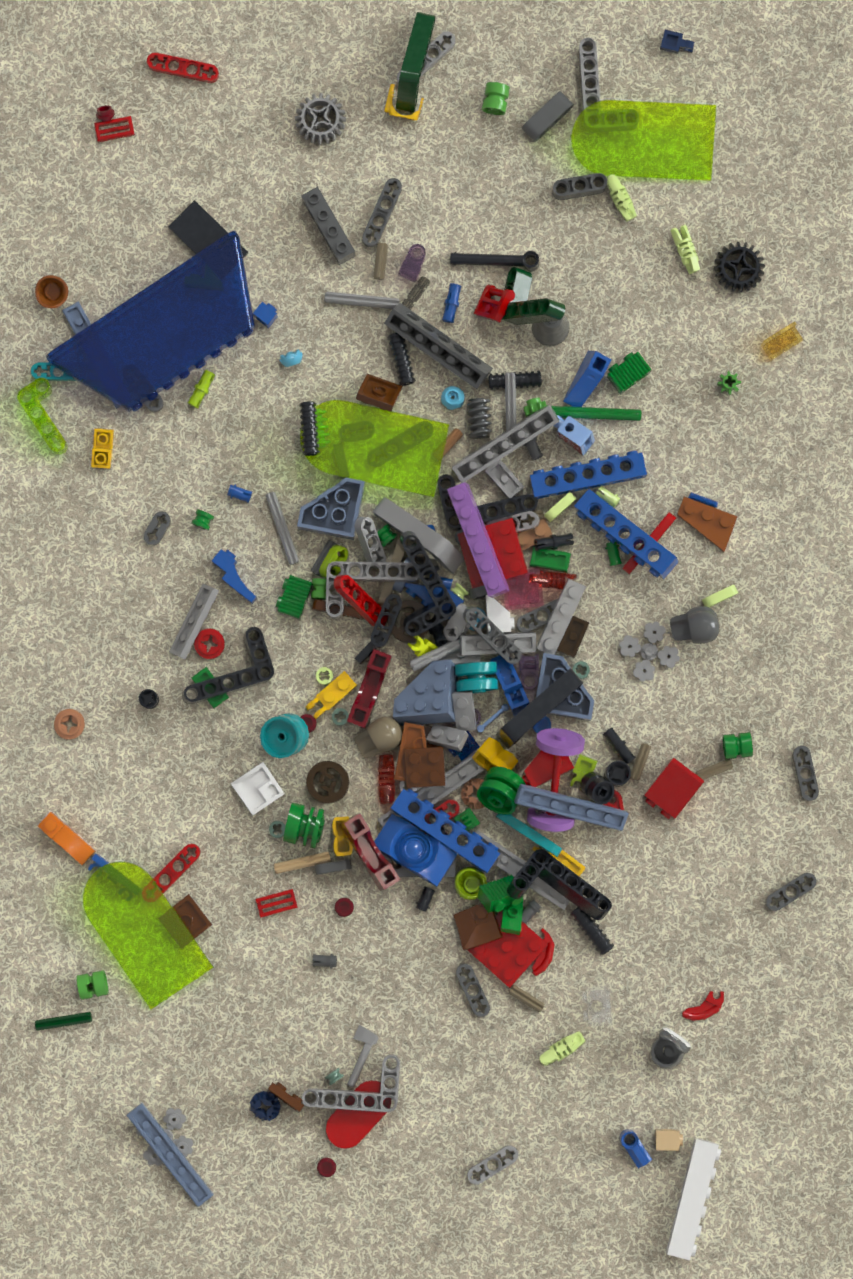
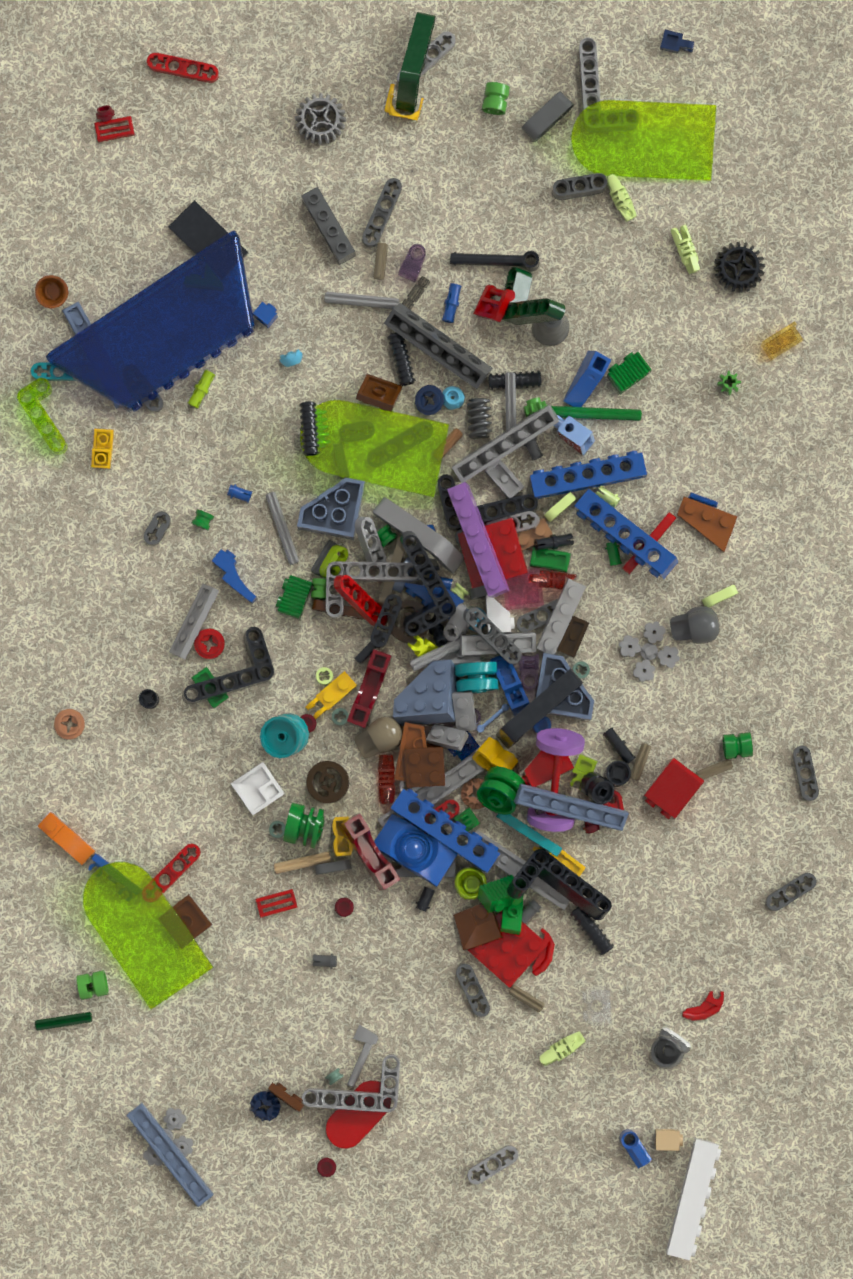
(421, 401): none -> dark blue gear
(590, 827): none -> dark red plate

